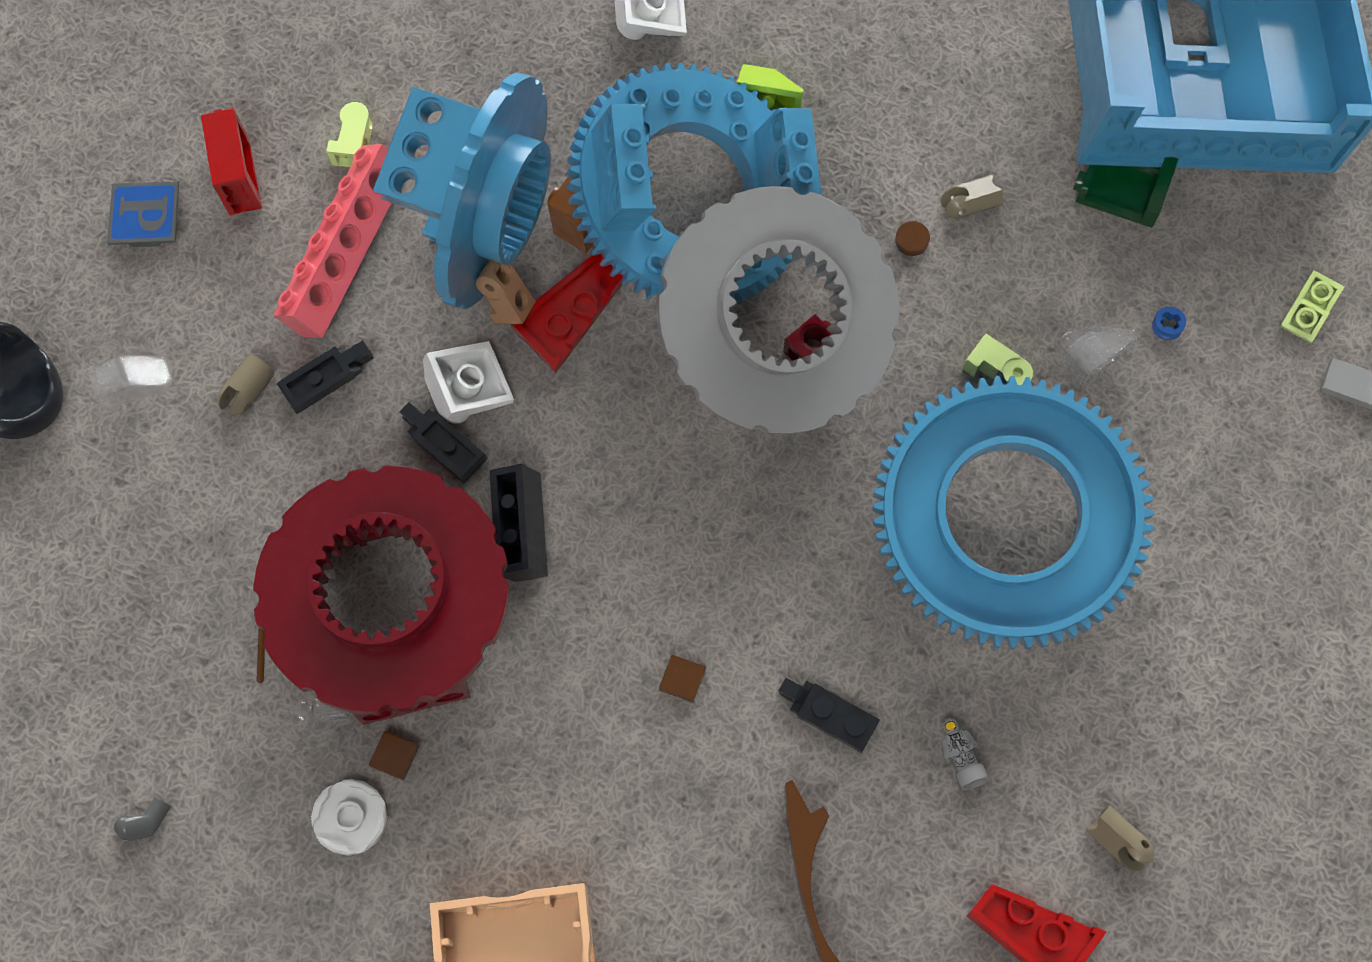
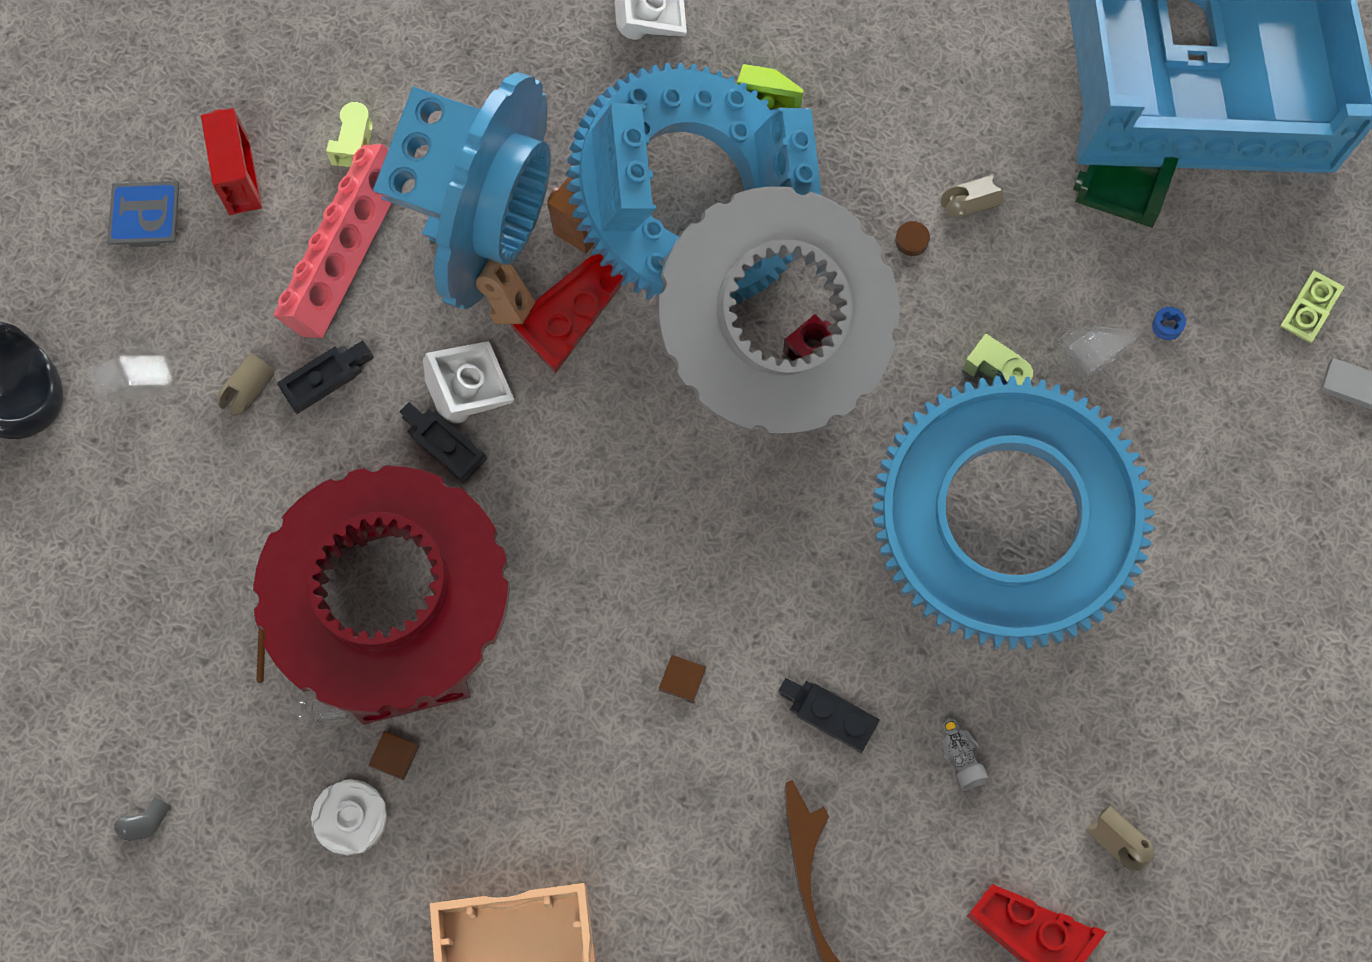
(519, 520): black brick -> none

